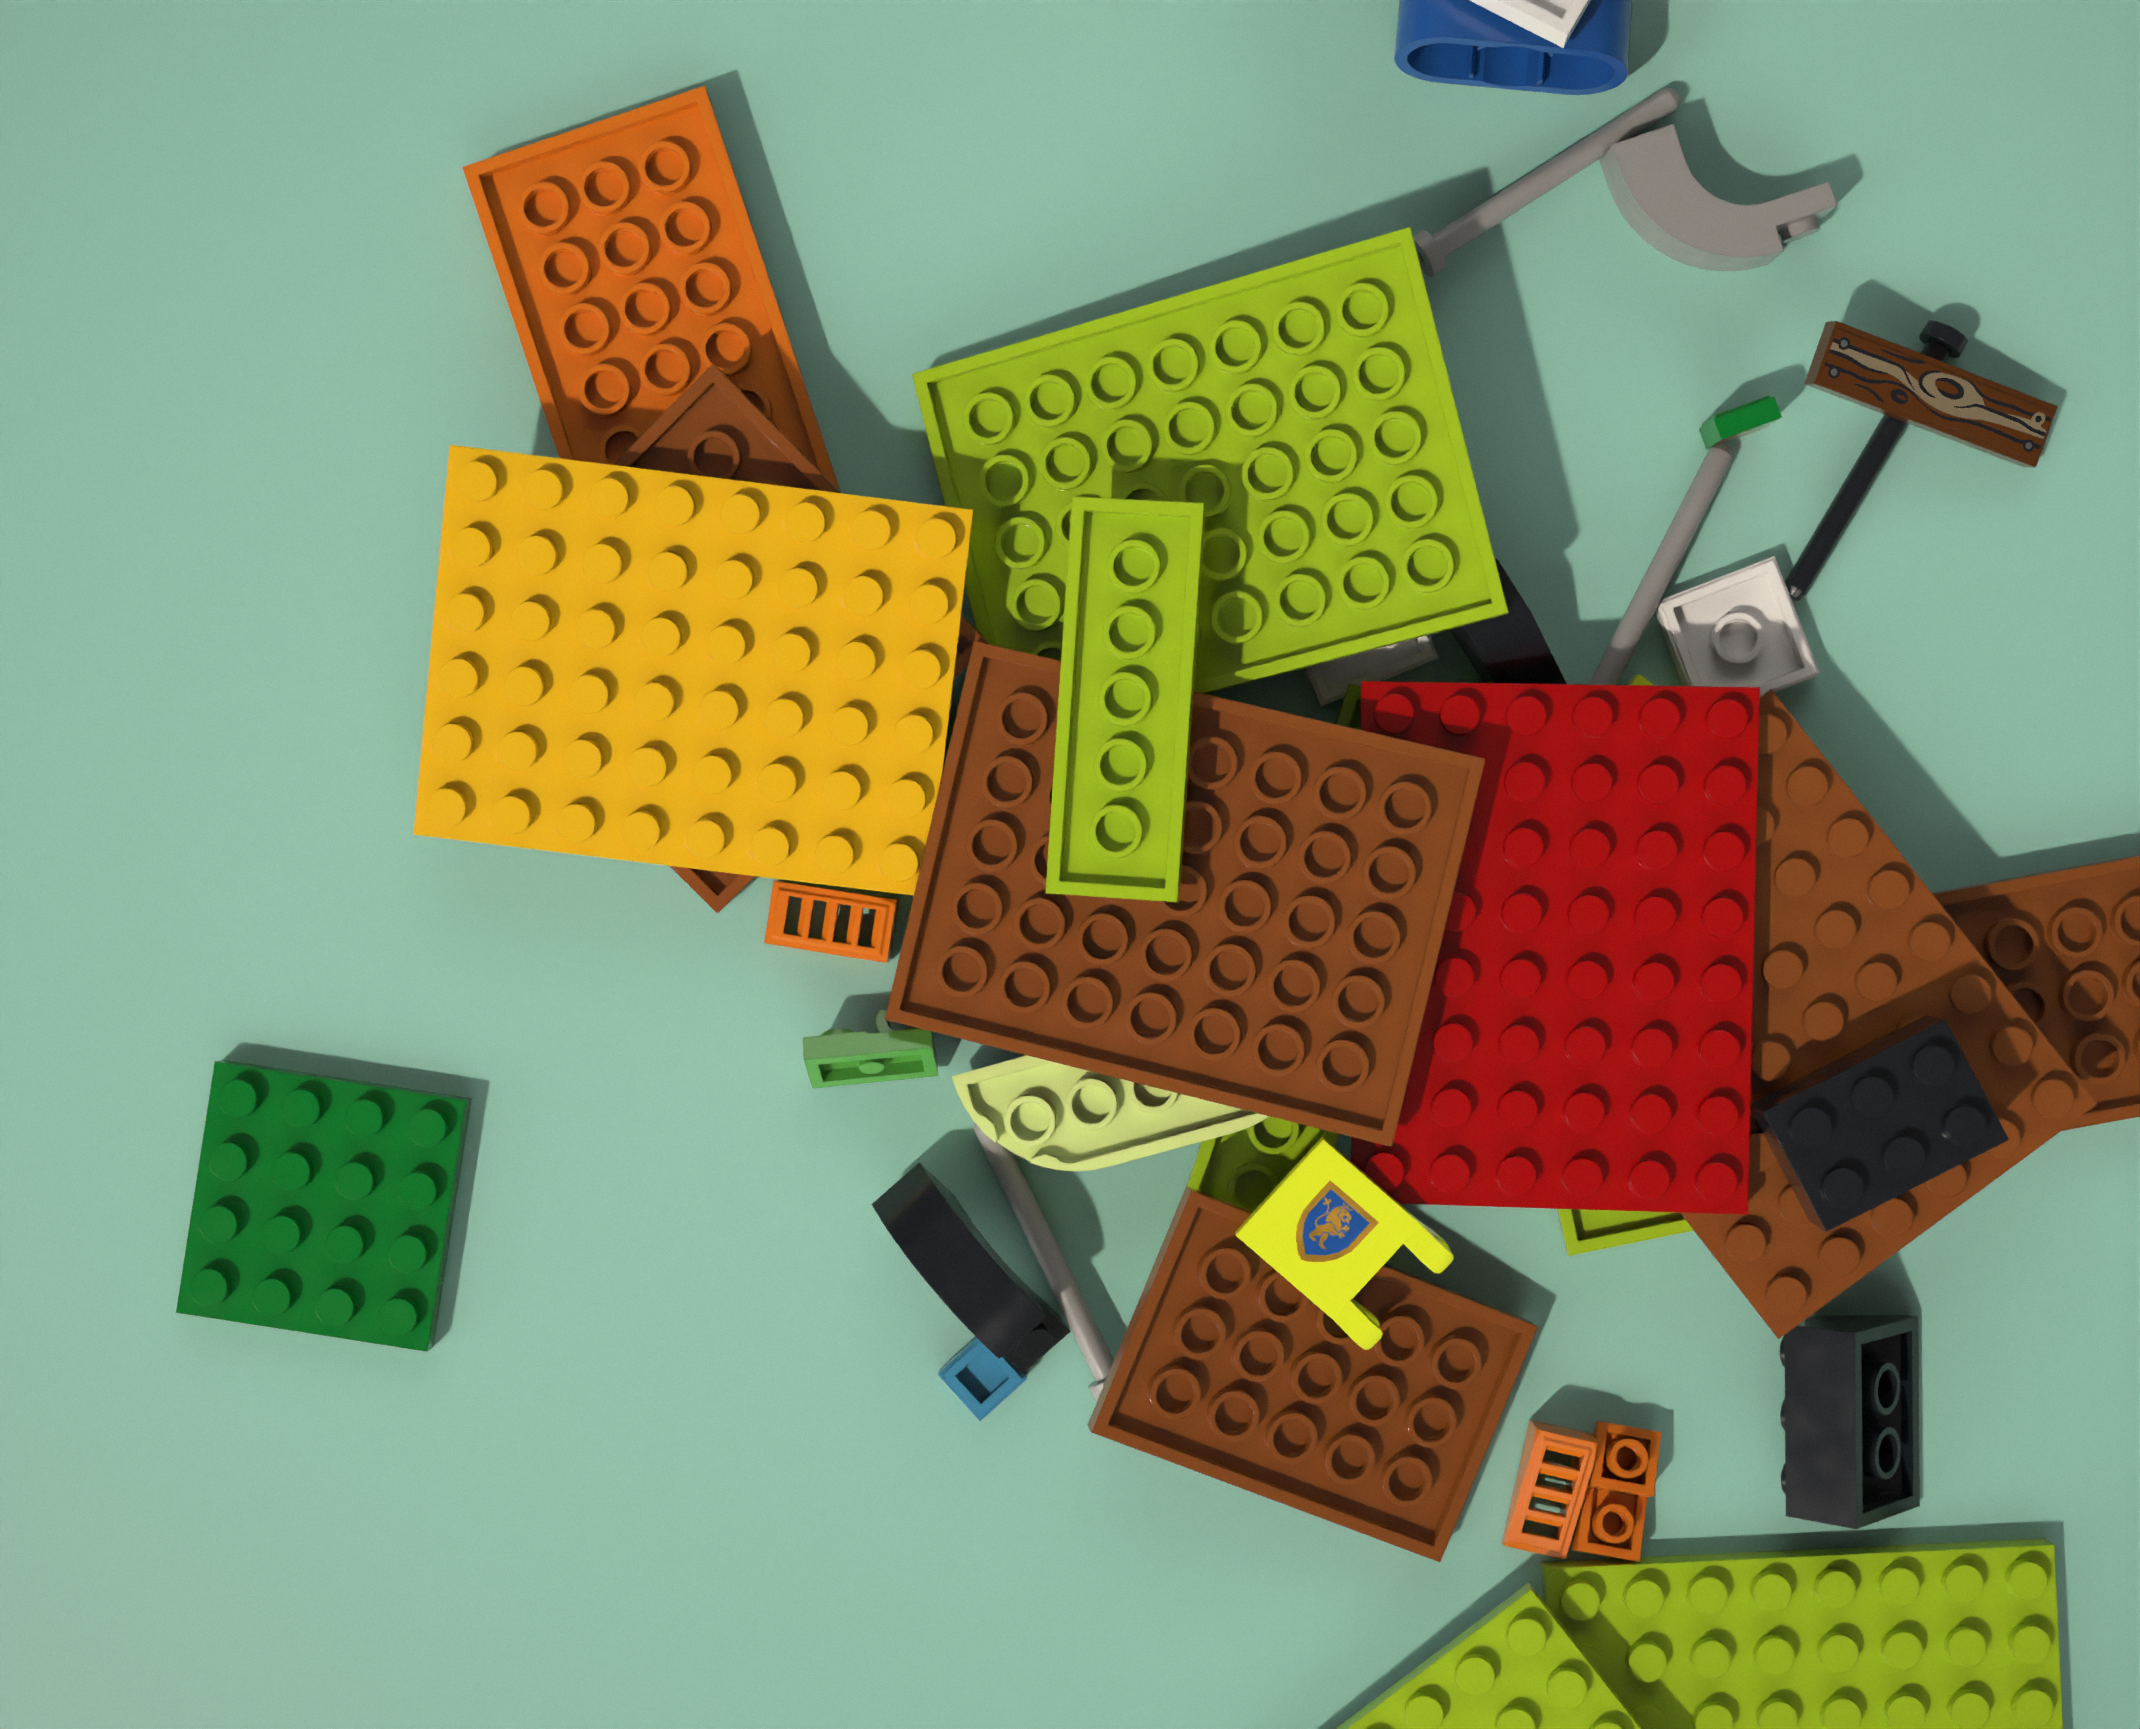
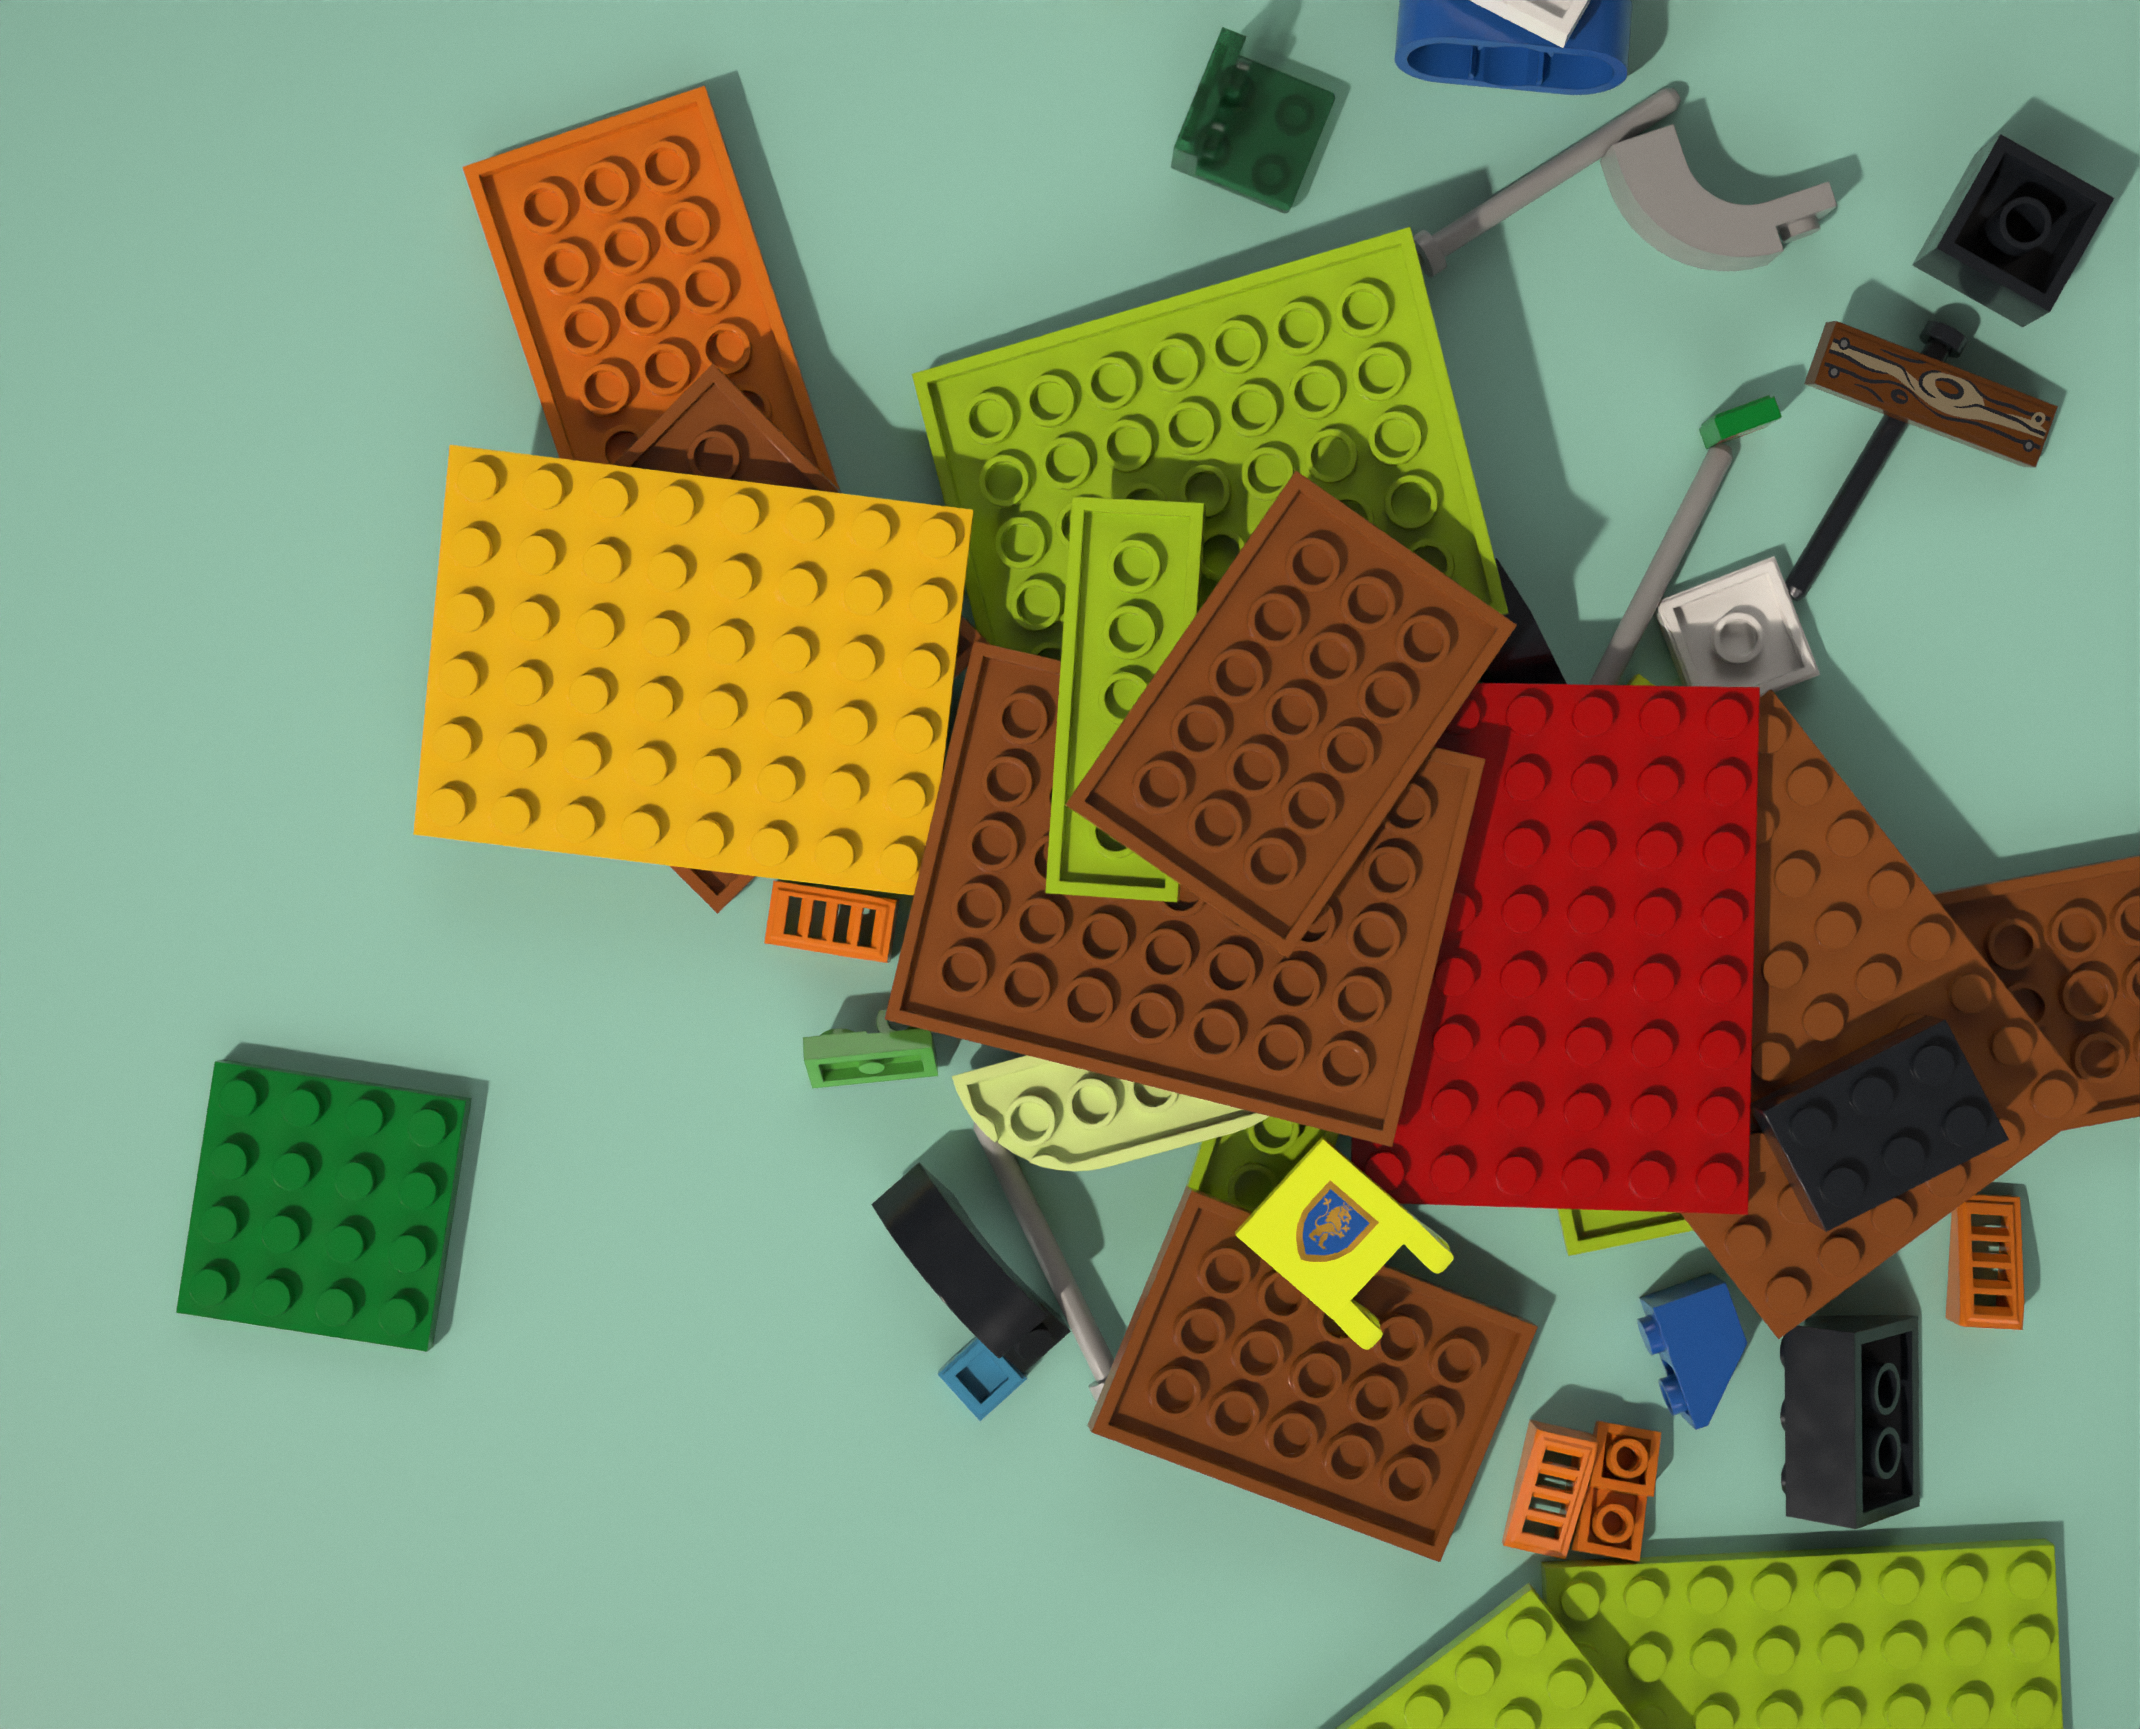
(1251, 127): none -> clear green bracket
(1291, 714): none -> dark orange plate
(1697, 1342): none -> blue slope
(2009, 1261): none -> orange slope
(2013, 231): none -> black brick

